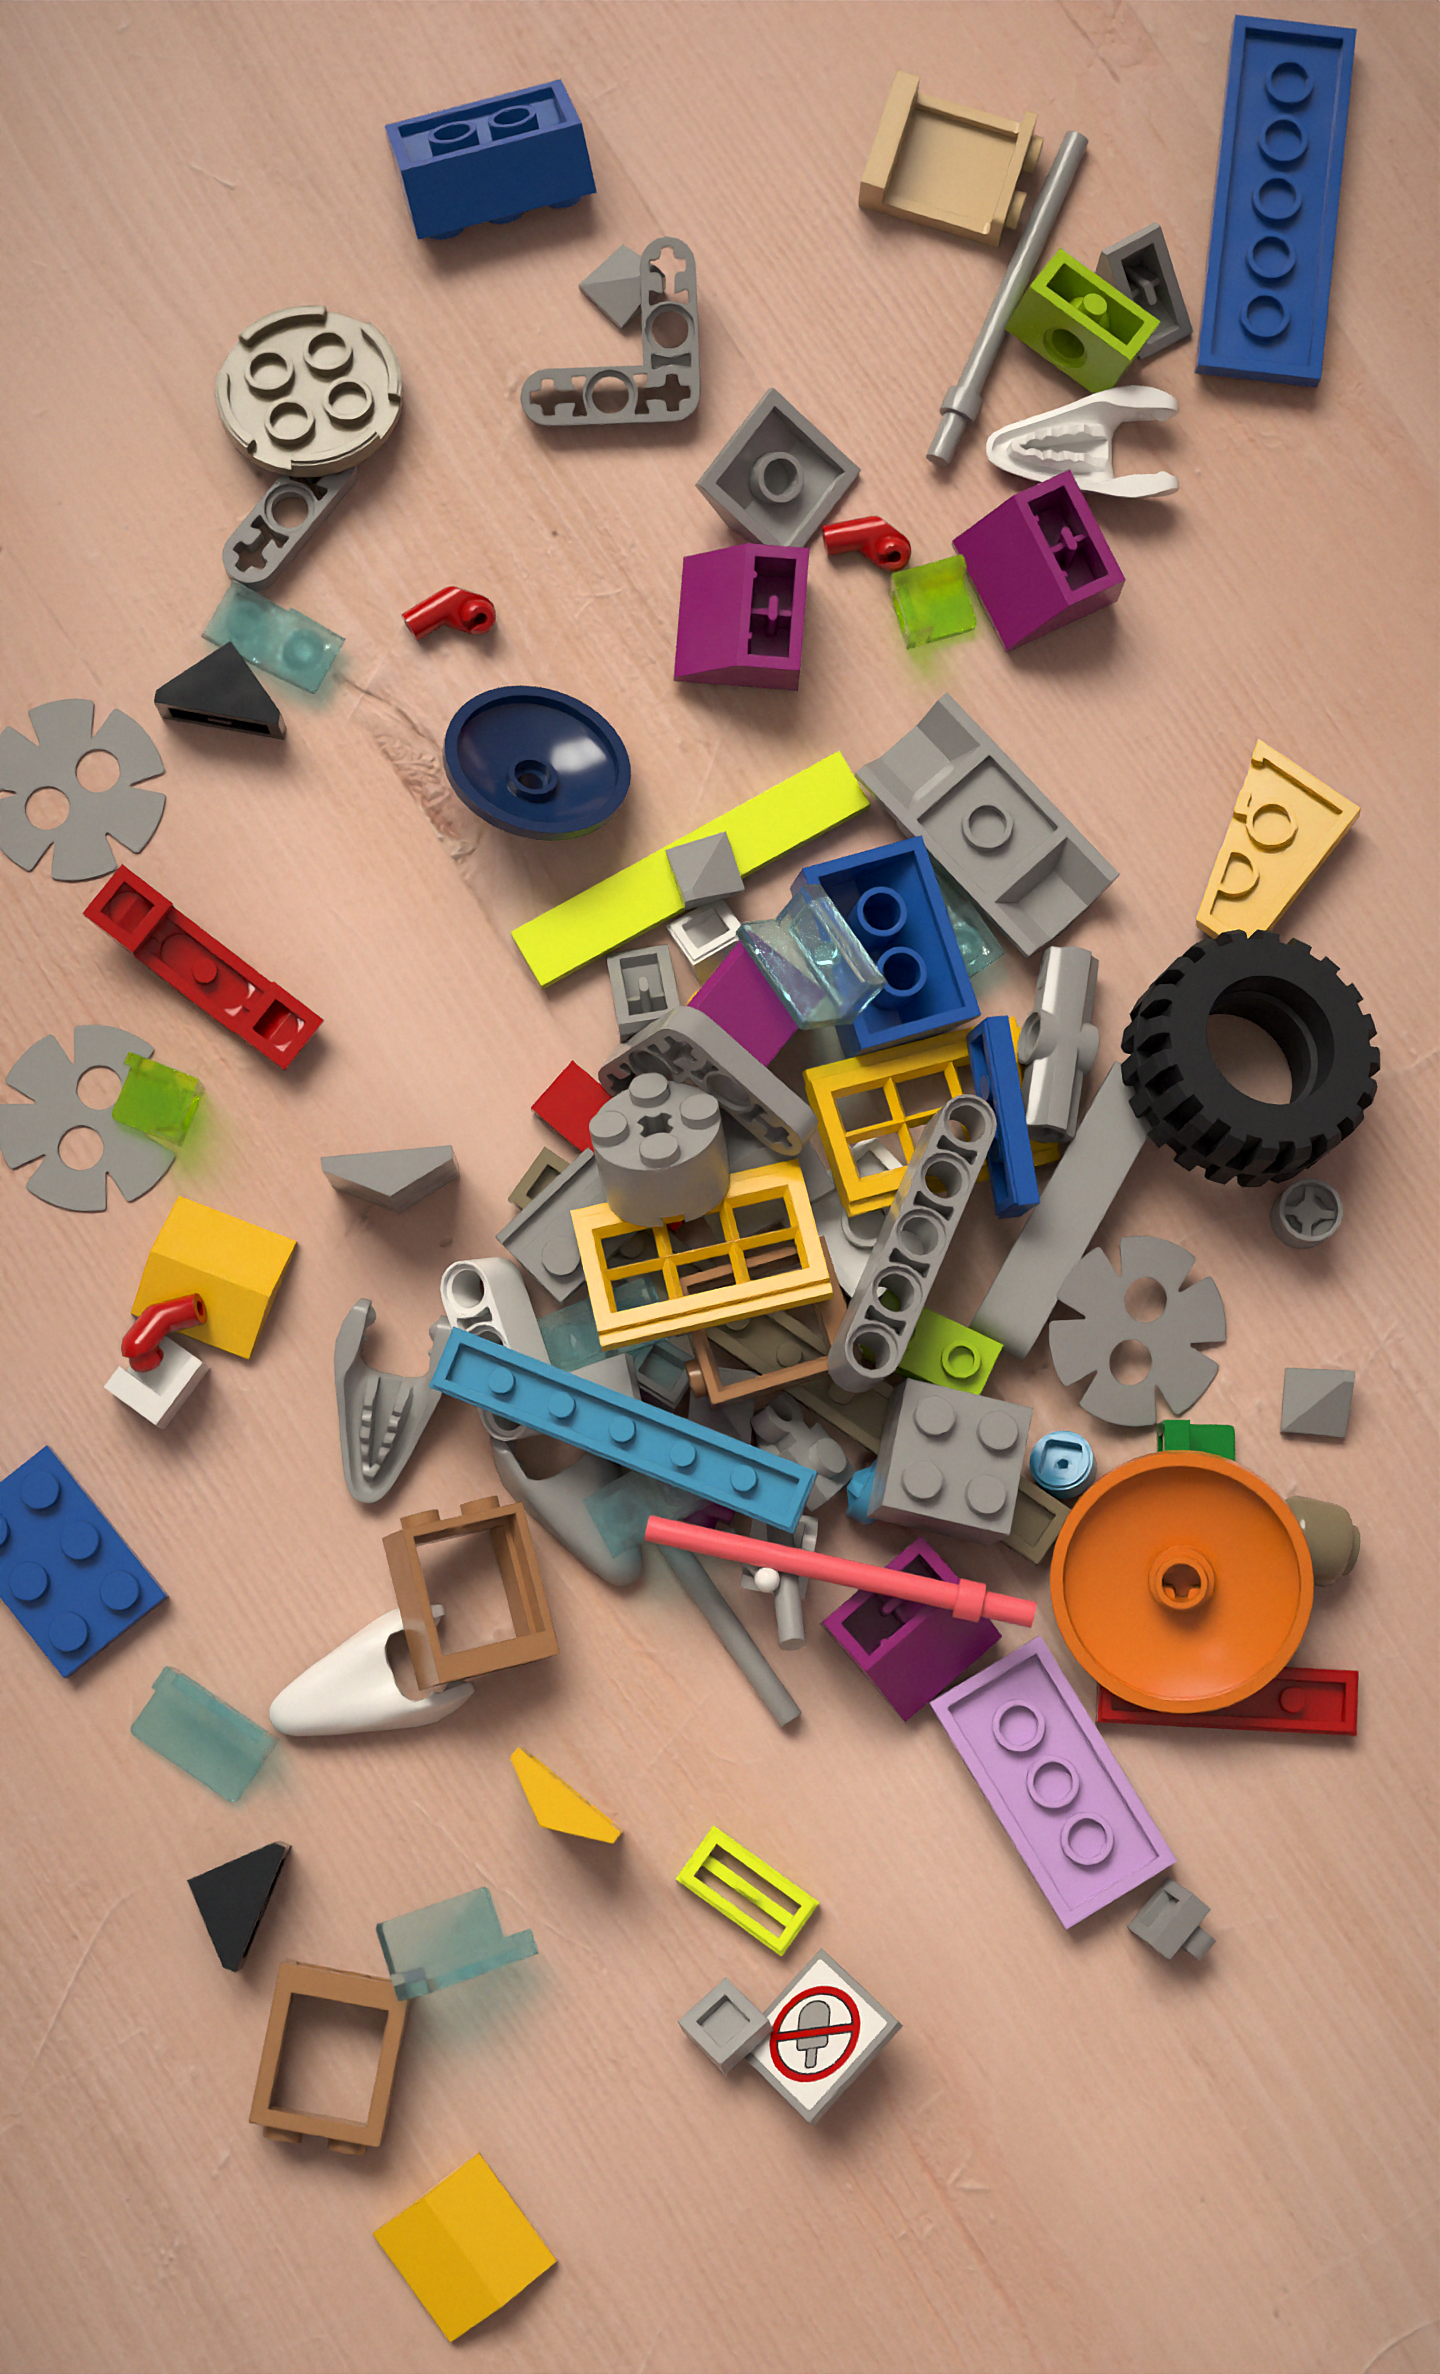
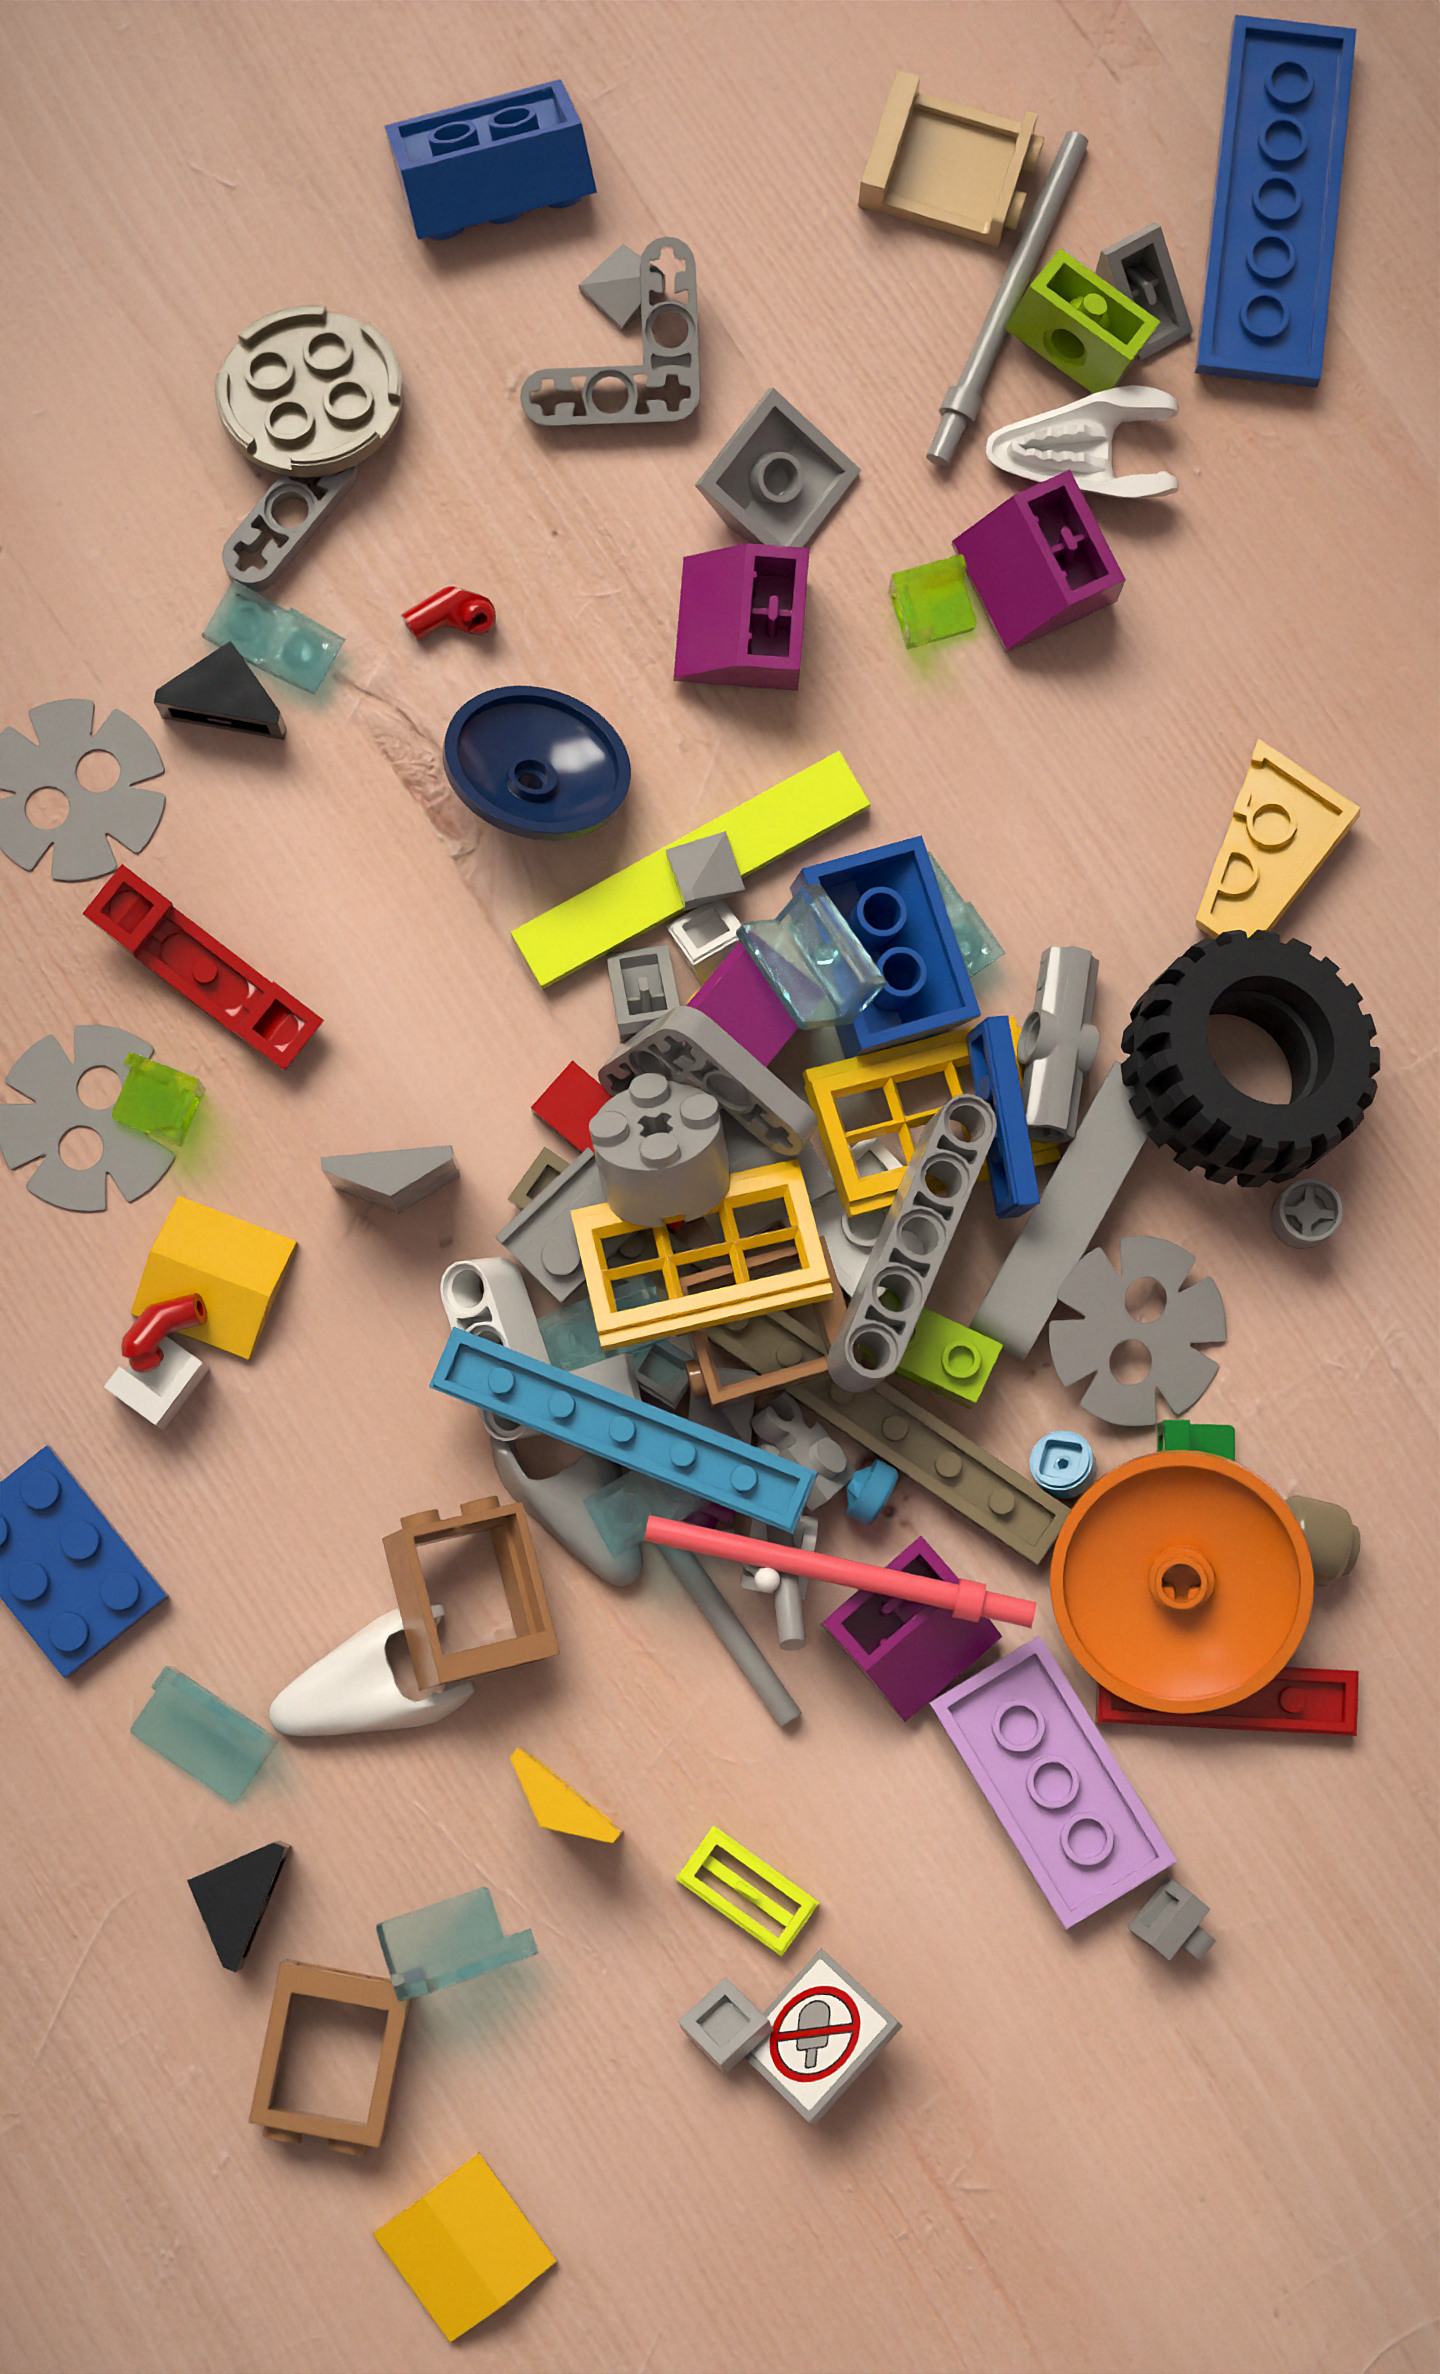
(379, 1410): light grey animal -> none
(870, 537): red arm -> none
(949, 1462): light grey brick -> none
(988, 827): light grey piece -> none
(1316, 1401): light grey slope -> none

